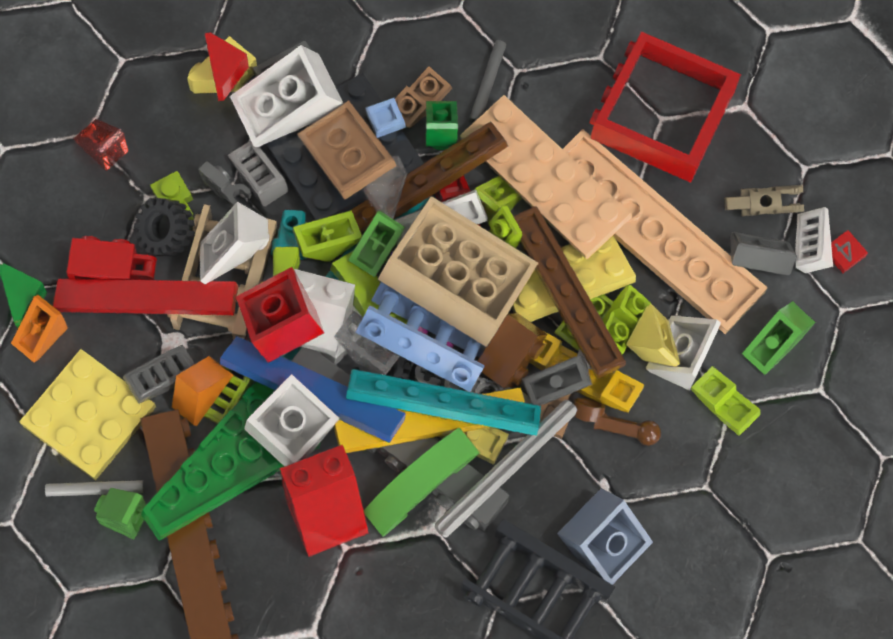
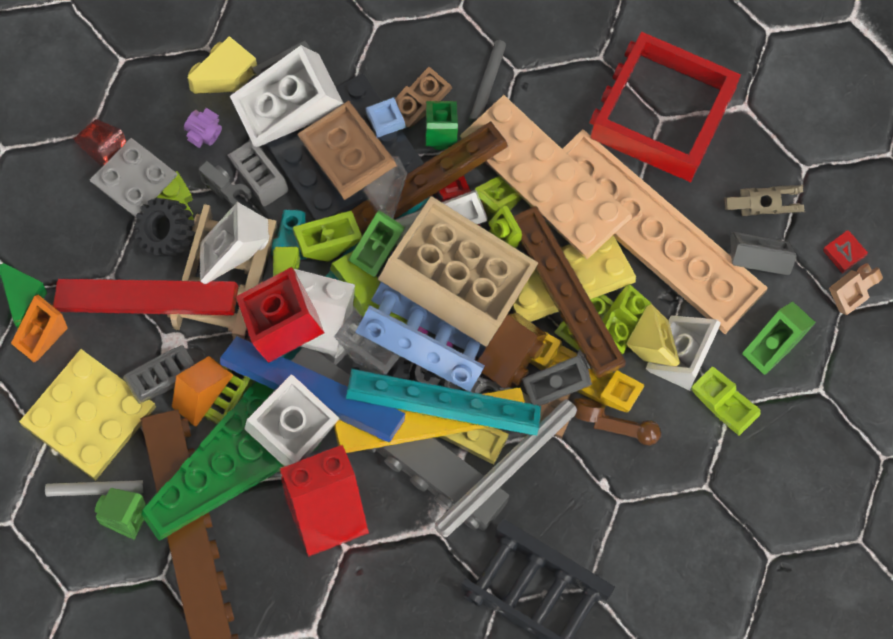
(108, 260): red brick -> none
(133, 177): none -> light grey hinge
(202, 127): none -> medium lavender gear
(227, 64): red slope -> none
(420, 480): bright green slope -> none
(605, 536): sand blue slope -> none
(823, 258): white slope -> none
(852, 288): none -> medium nougat plate

